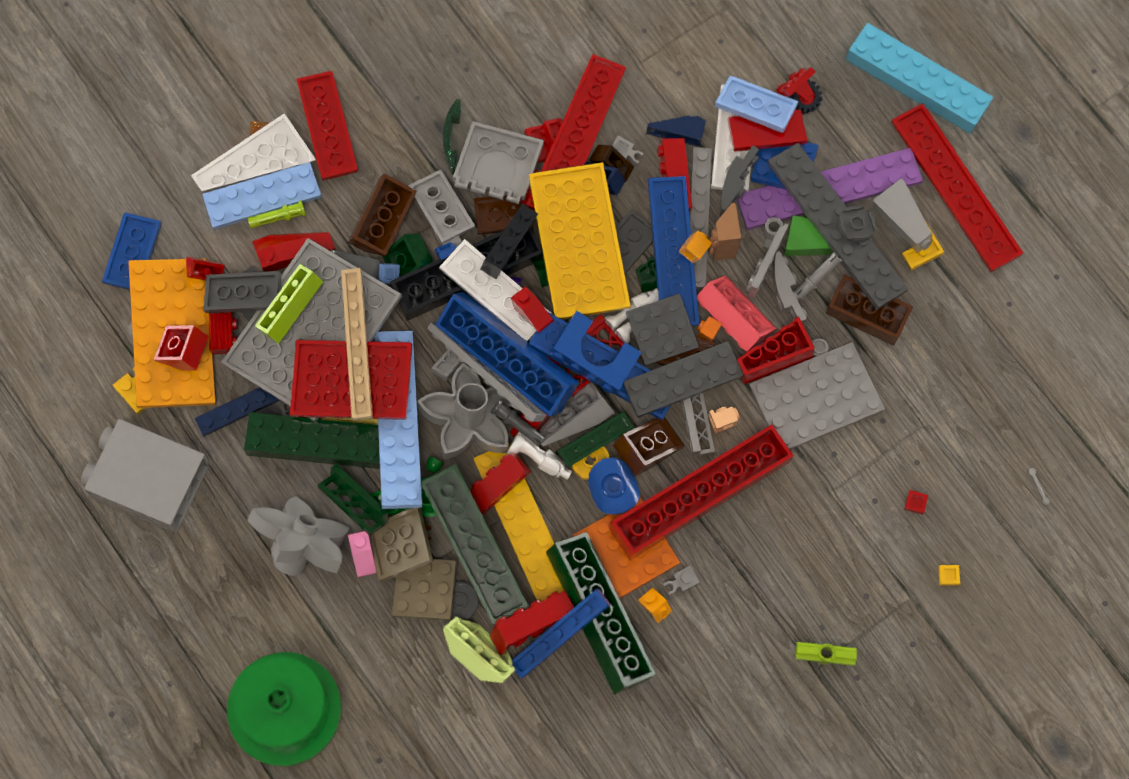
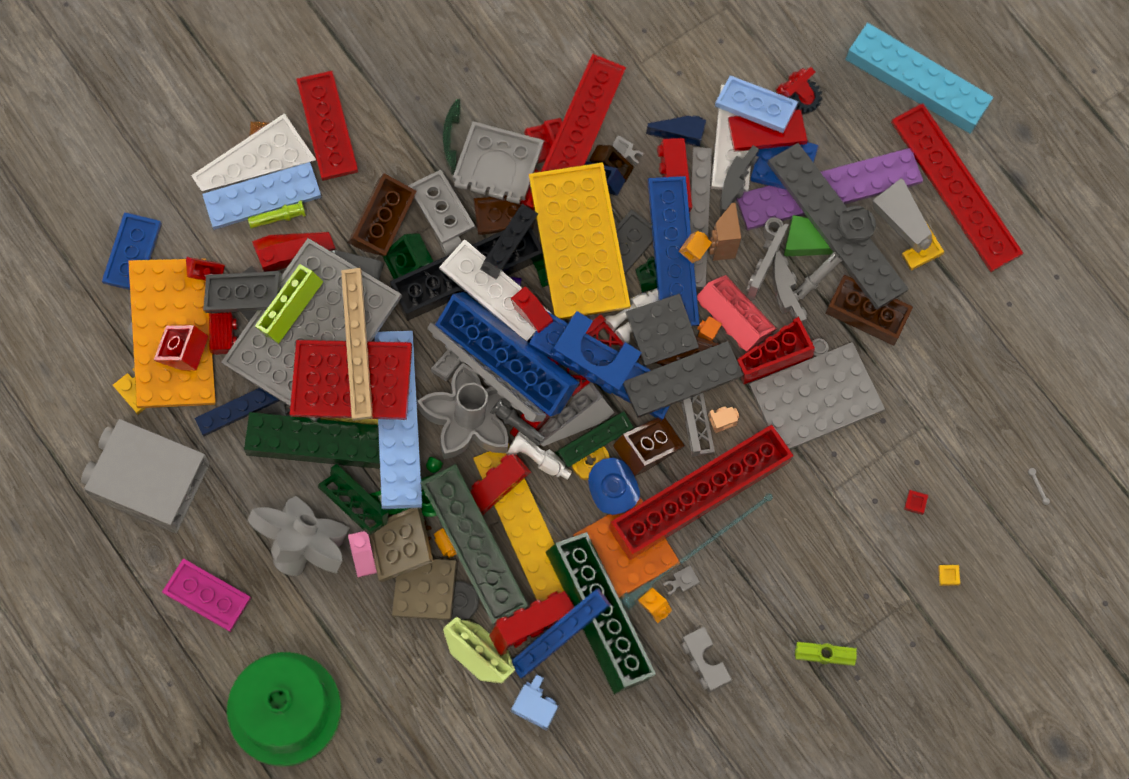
(206, 595): none -> dark pink plate
(388, 272): medium blue plate -> none
(444, 543): none -> light orange brick
(445, 250): blue tile -> none
(534, 708): none -> light blue hinge
(628, 600): none -> clear light blue piece
(711, 676): none -> light grey arch

